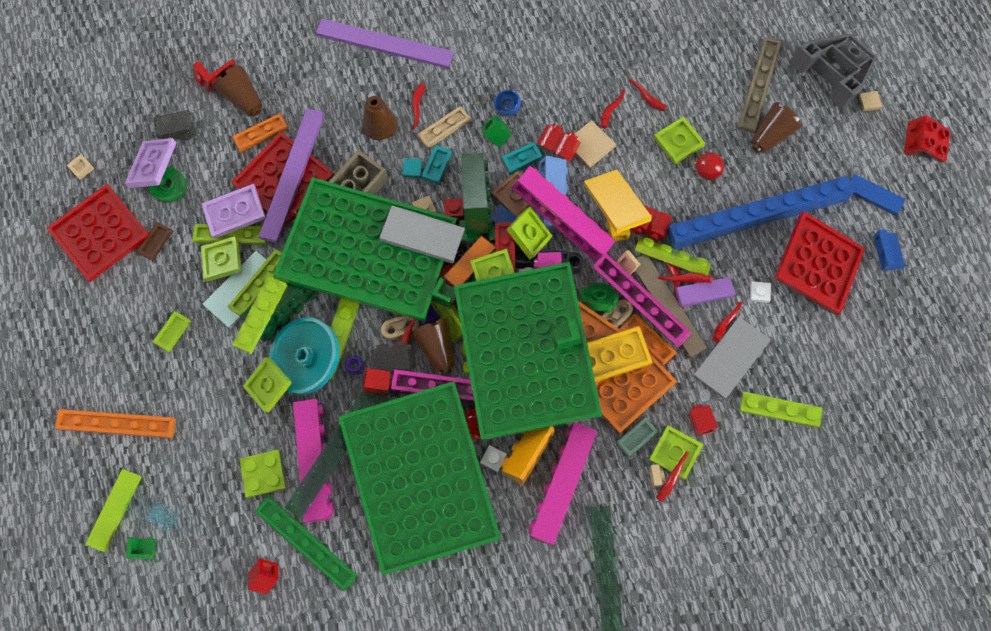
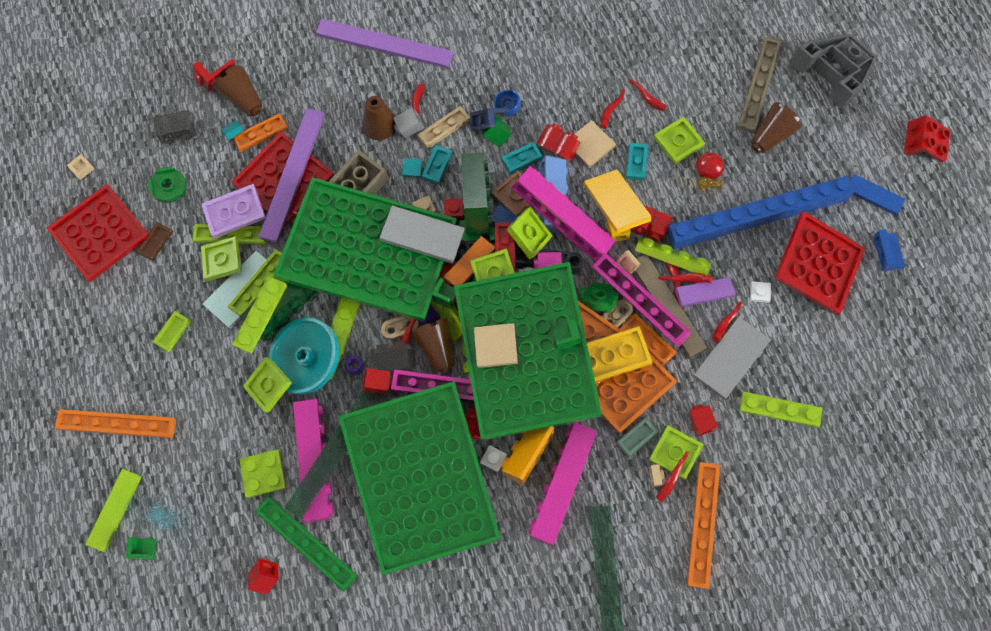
(150, 163): lavender plate -> none
(232, 130): none -> teal tile
(408, 123): none -> light grey brick
(484, 118): none -> dark blue panel
(495, 345): none -> tan tile
(637, 161): none -> teal plate
(703, 526): none -> orange plate
(704, 183): none -> clear yellow arm
(870, 101): tan tile -> none

